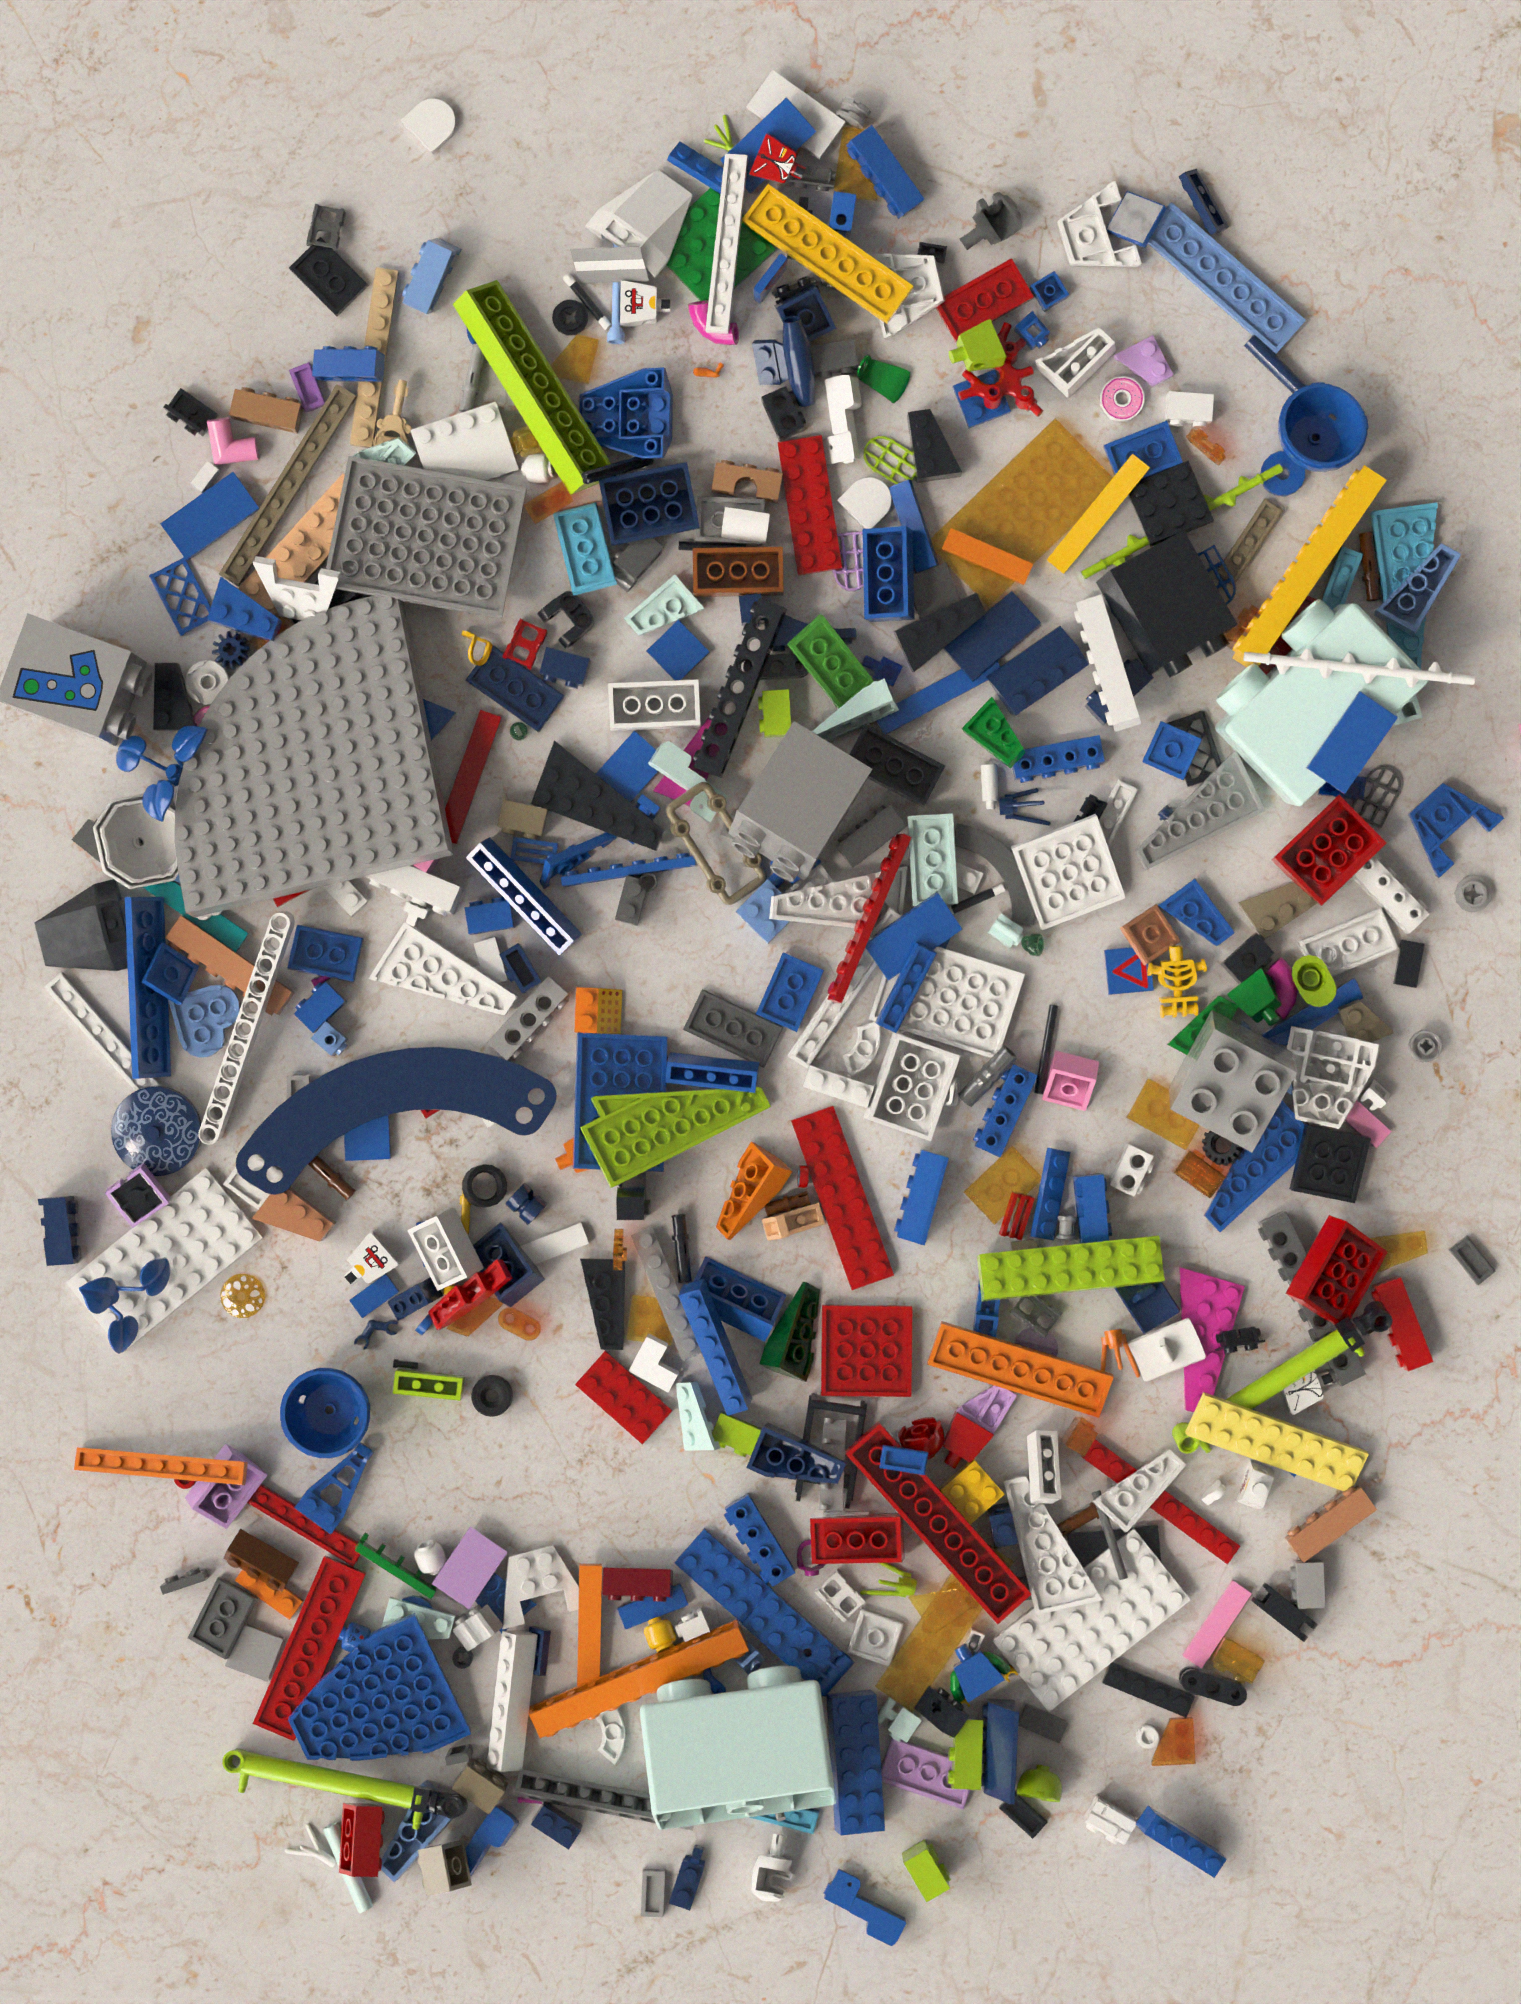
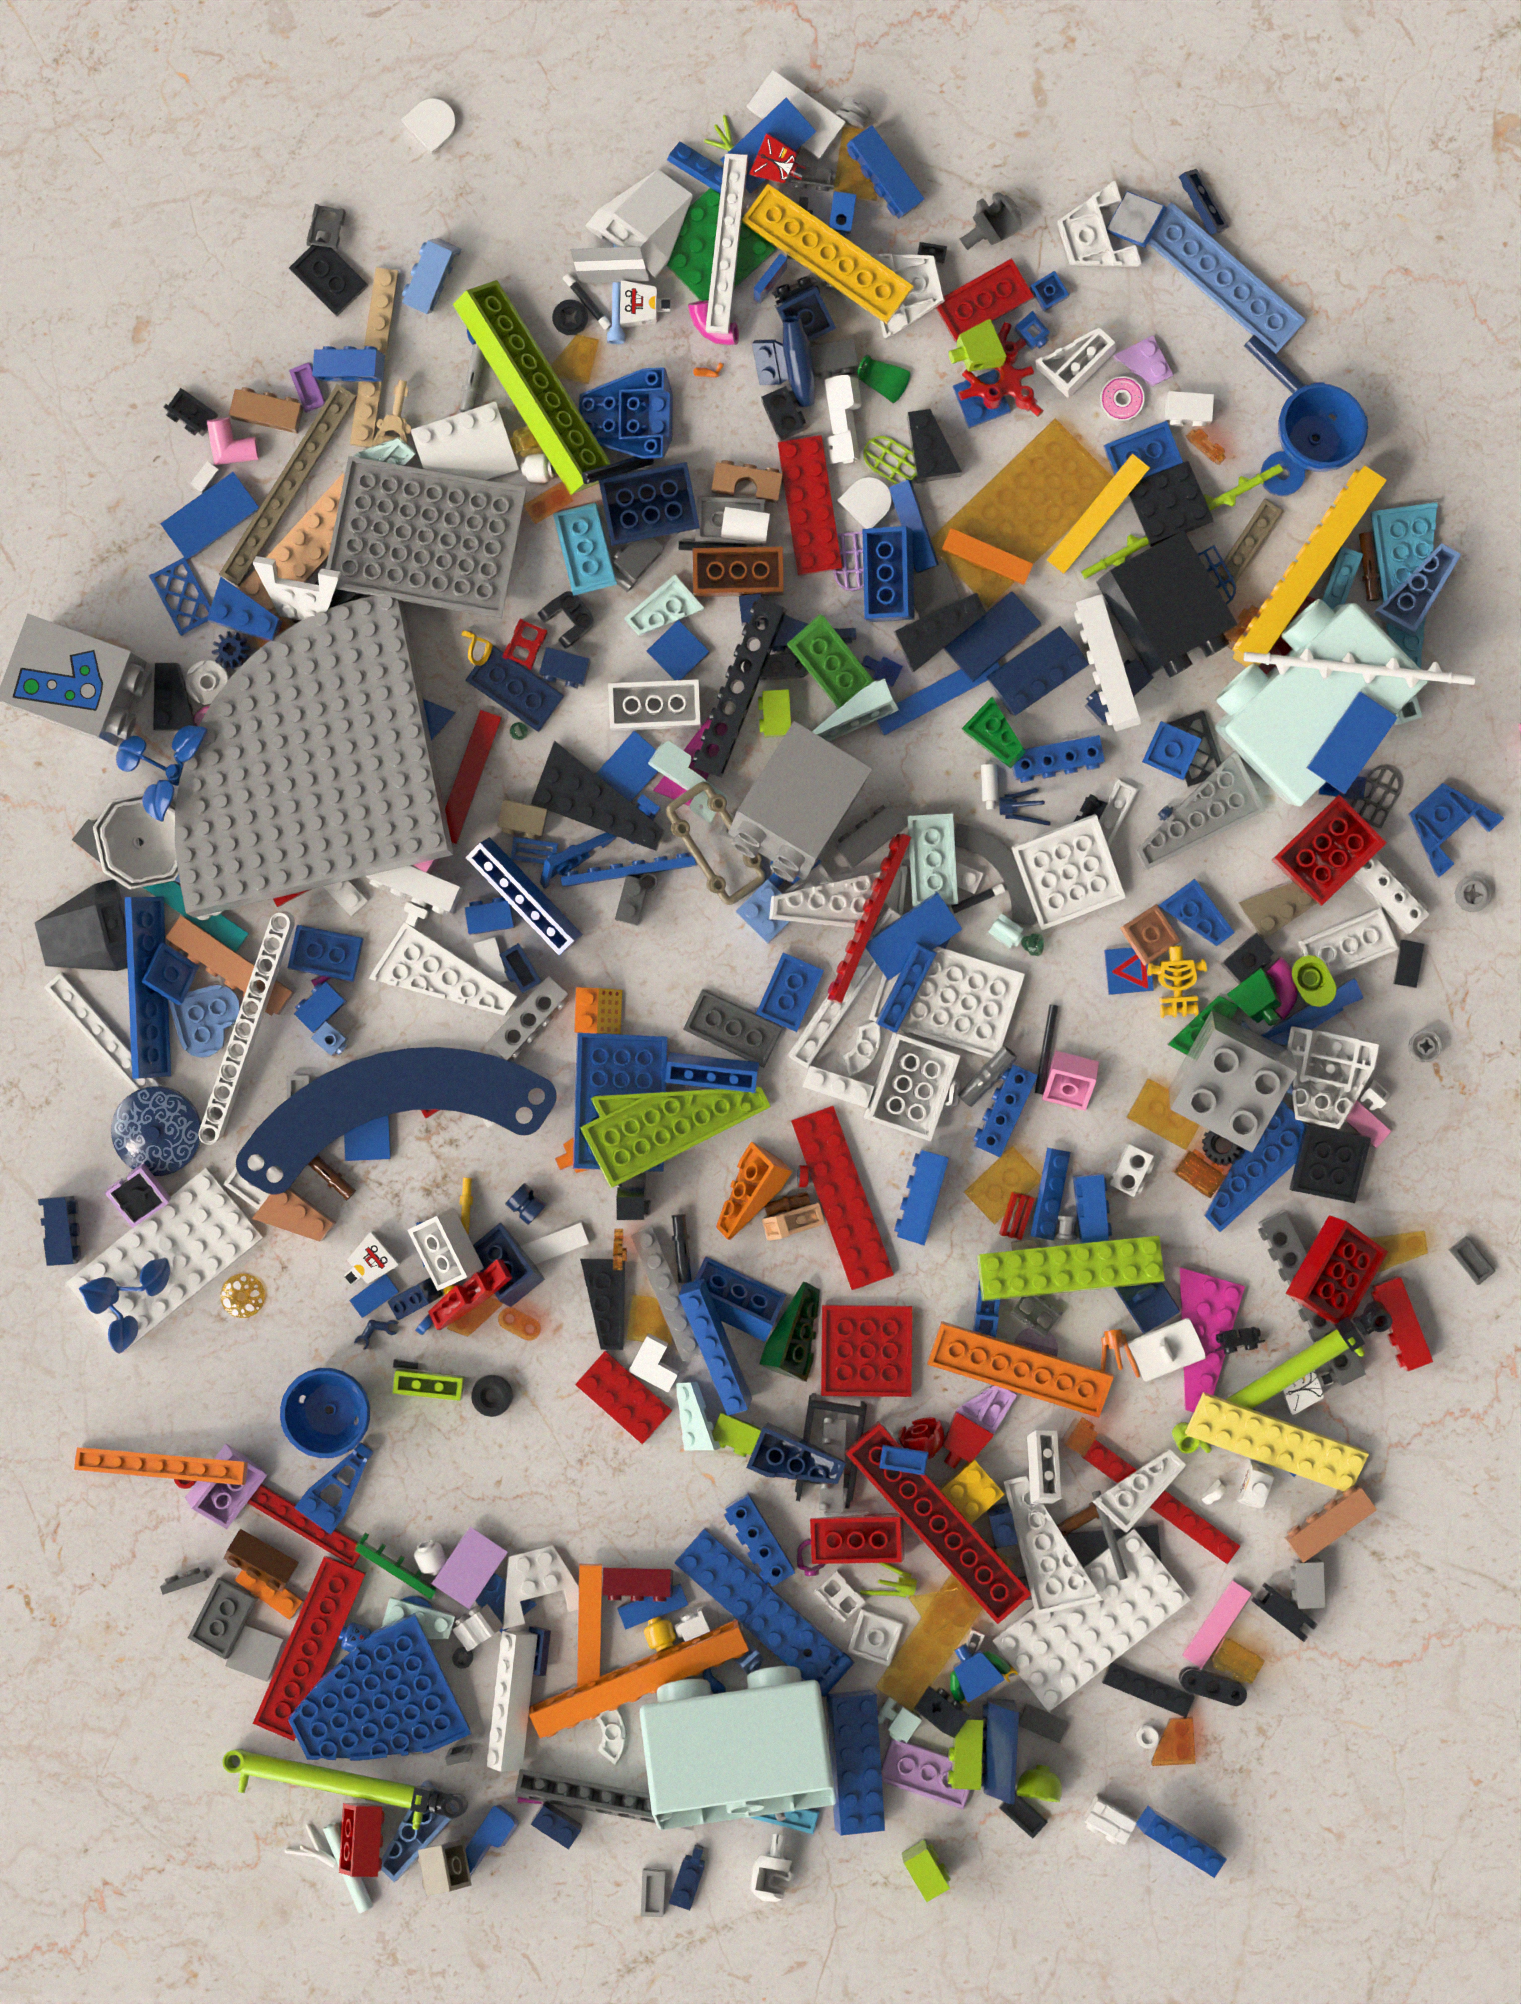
(480, 1785): dark tan brick -> none
(500, 1180): black tyre -> none
(881, 1922): blue piece -> none
(897, 765): black brick -> none
(1362, 1022): dark tan wing -> none

